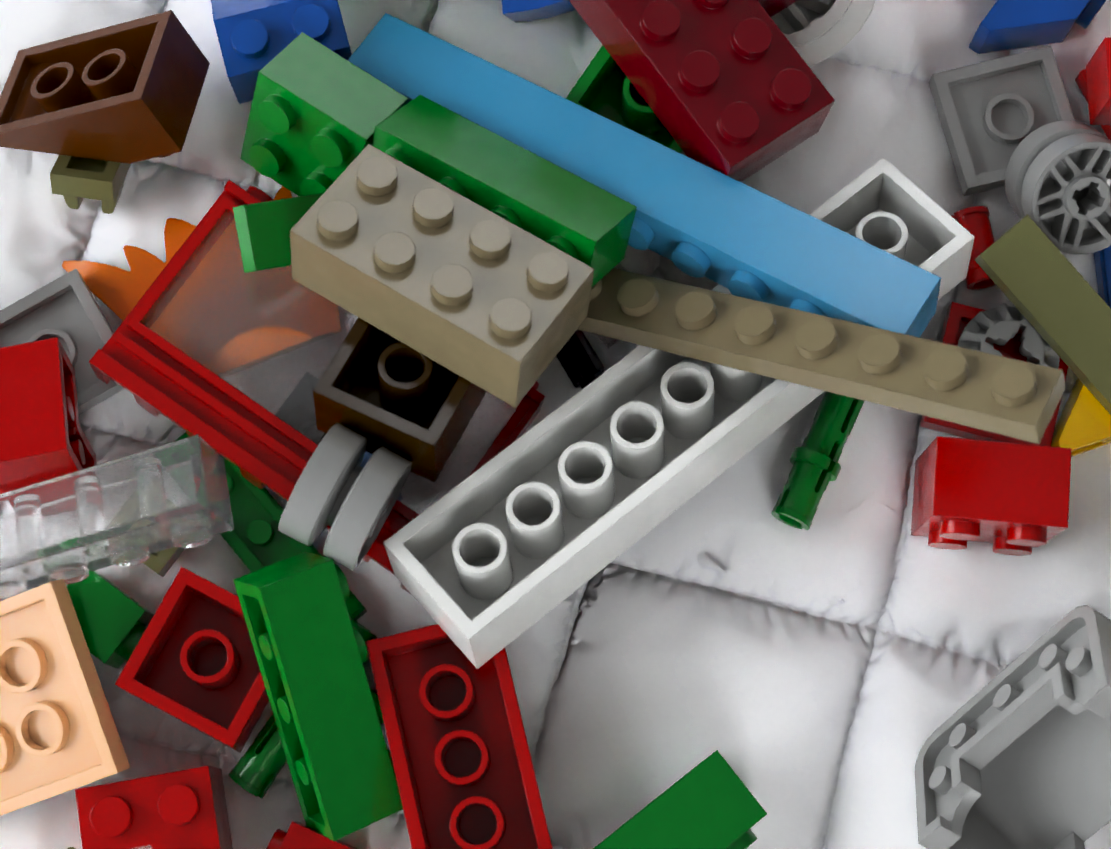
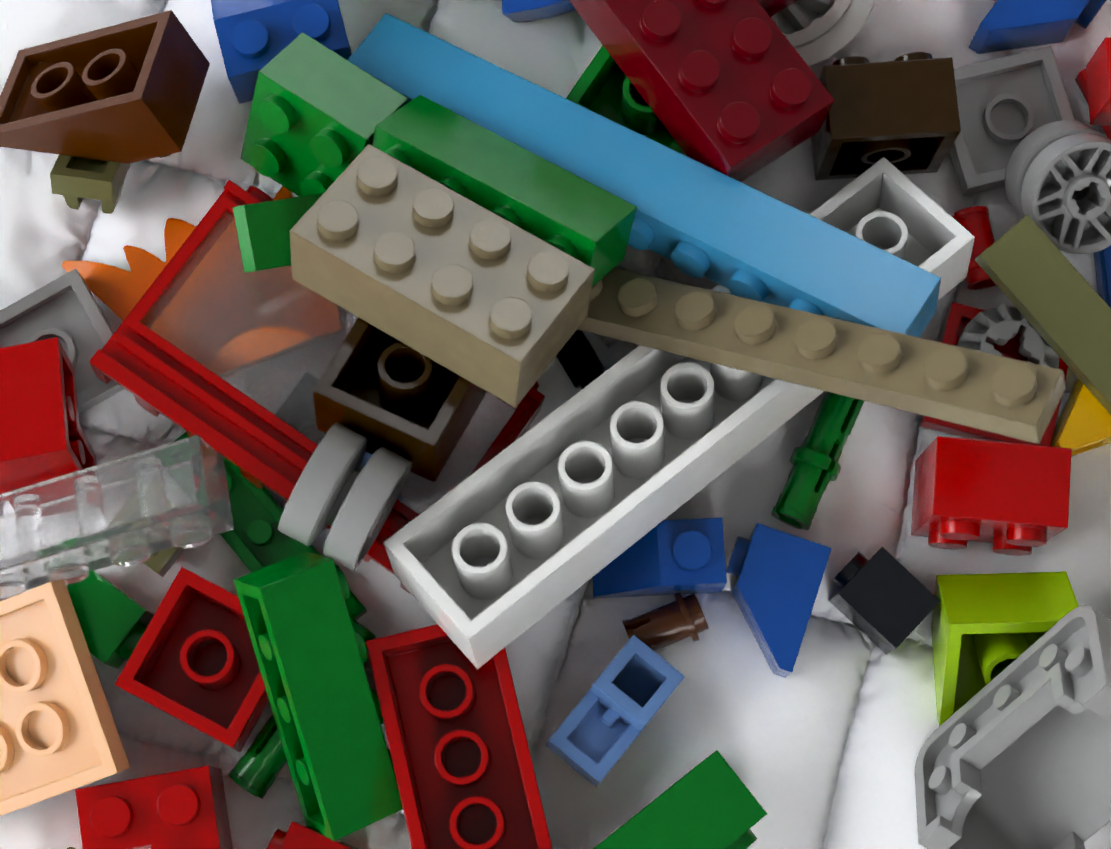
(614, 710): none -> medium blue brick
(668, 560): none -> blue slope
(668, 623): none -> reddish brown pin
(777, 590): none -> blue slope
(882, 598): none -> black brick
(887, 111): none -> dark brown brick
(988, 625): none -> lime slope

